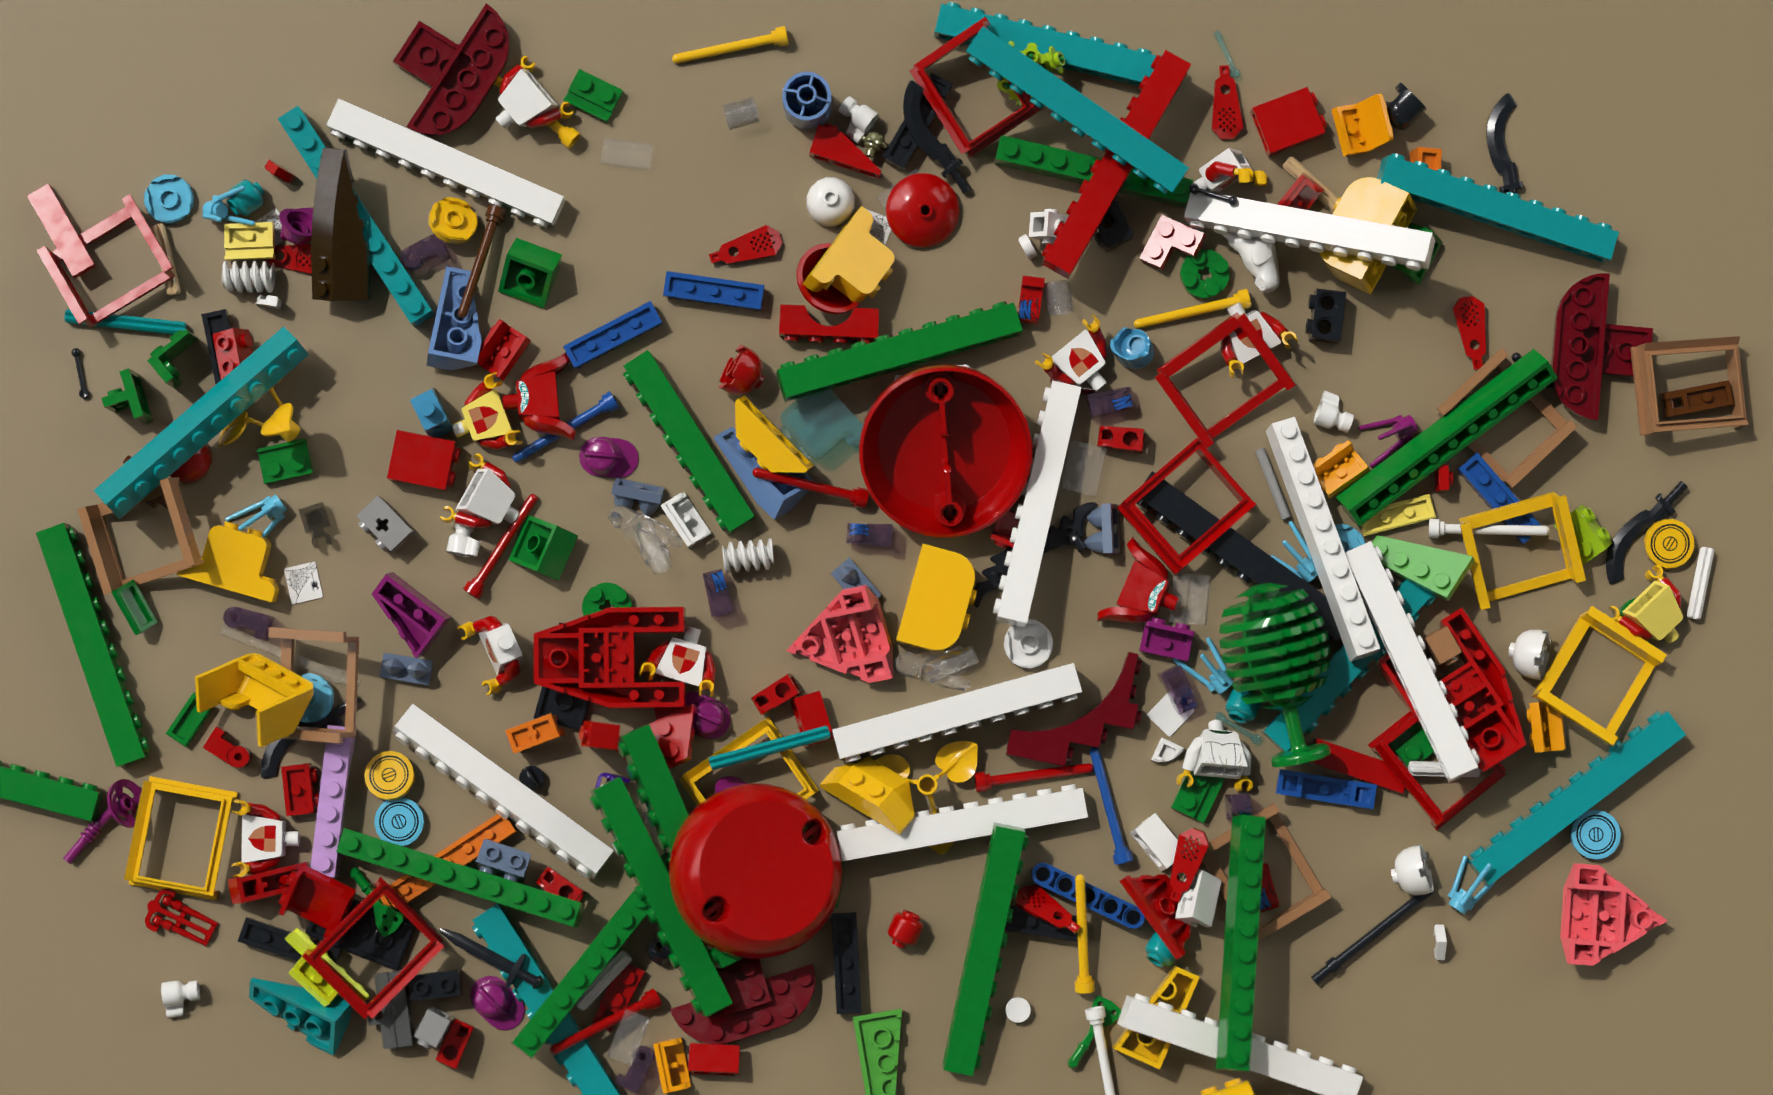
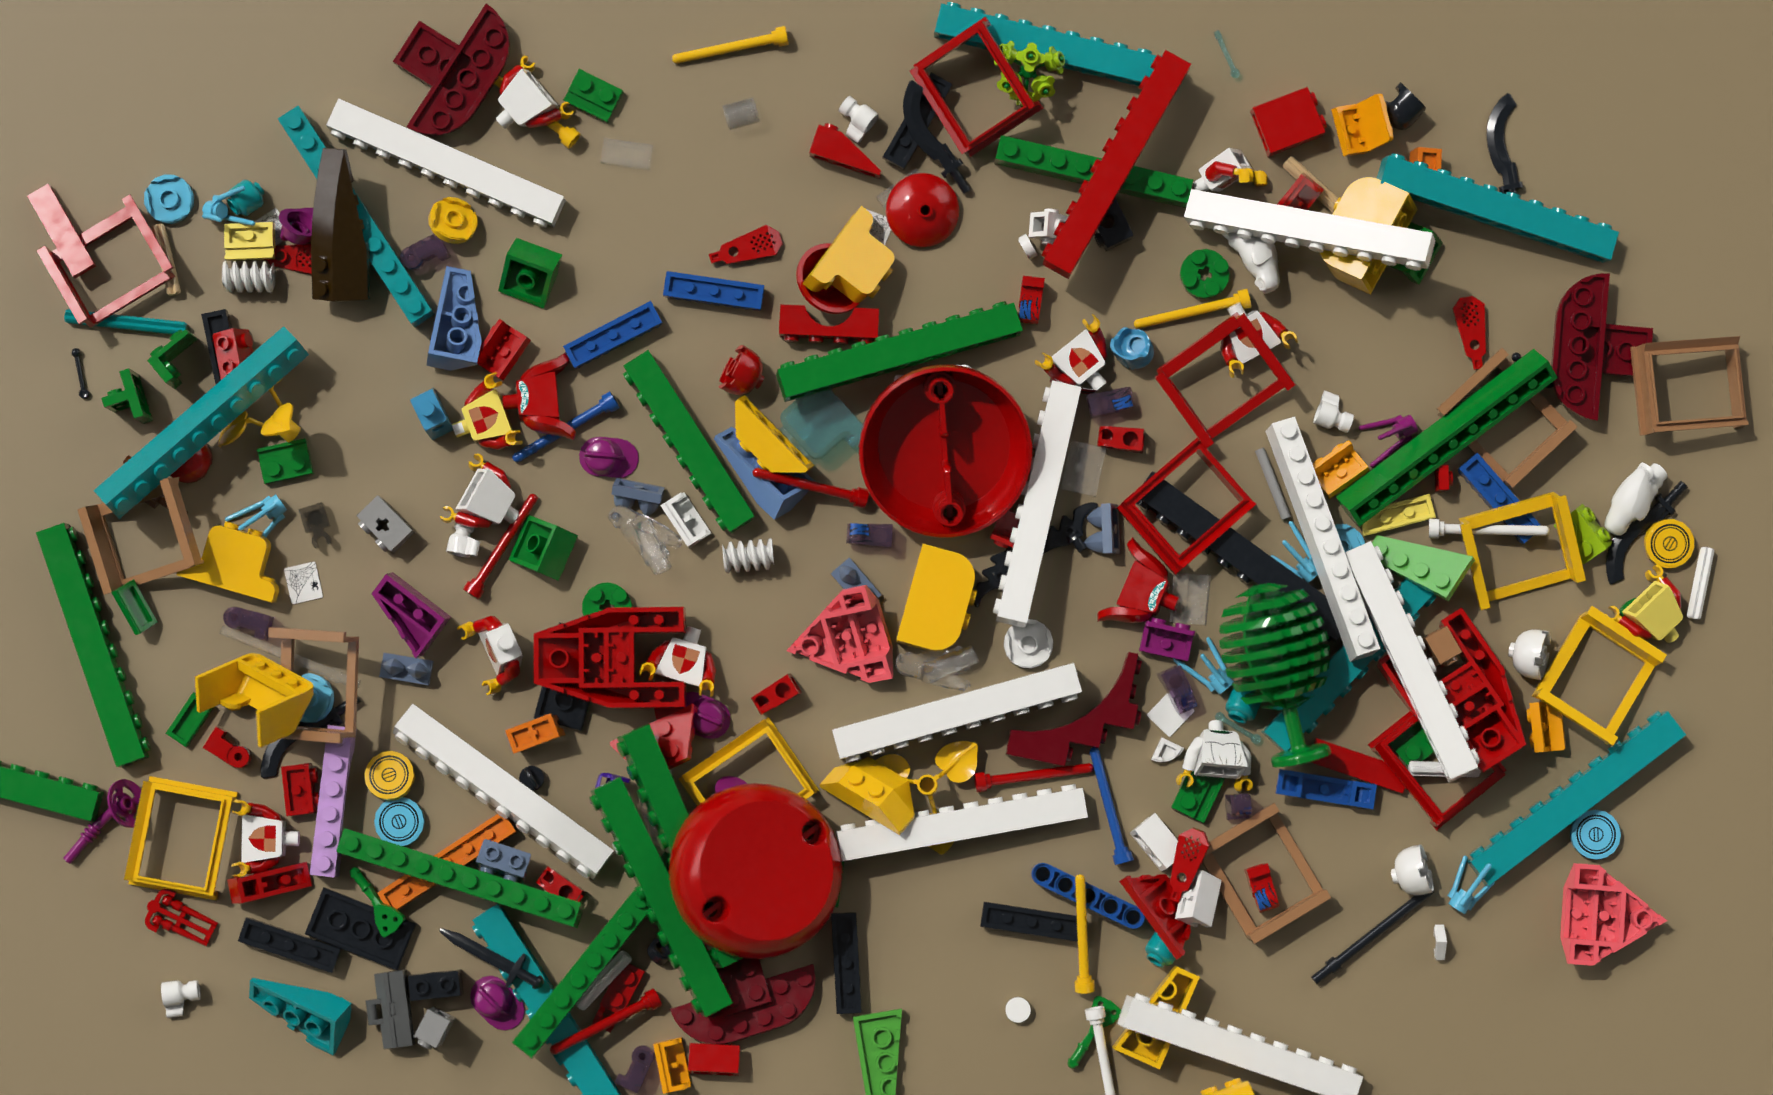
(269, 301): white tile -> none
(279, 171): red tile -> none
(311, 979): neon yellow bracket -> none
(316, 898): red panel -> none
(402, 978): red piece -> none
(423, 460): red panel -> none
(455, 1044): red leg -> none
(495, 216): reddish brown piece -> none
(599, 735): red slope -> none
(628, 1037): clear tile -> none
(717, 593): clear purple leg -> none
(769, 747): teal axle -> none
(806, 113): medium blue cylinder -> none
(811, 714): red hinge -> none
(830, 201): white cylinder -> none
(874, 143): olive plant -> none
(905, 929): red head -> none
(983, 949): green brick -> none
(1041, 904): red piece -> none
(1059, 297): clear piece -> none
(1078, 110): teal brick -> none
(1170, 236): plate -> none
(1195, 189): black hinge -> none
(1226, 101): red piece -> none
(1240, 943): green brick -> none
(1332, 317): black brick -> none
(1634, 497): none -> white animal
(1697, 398): reddish brown plate -> none

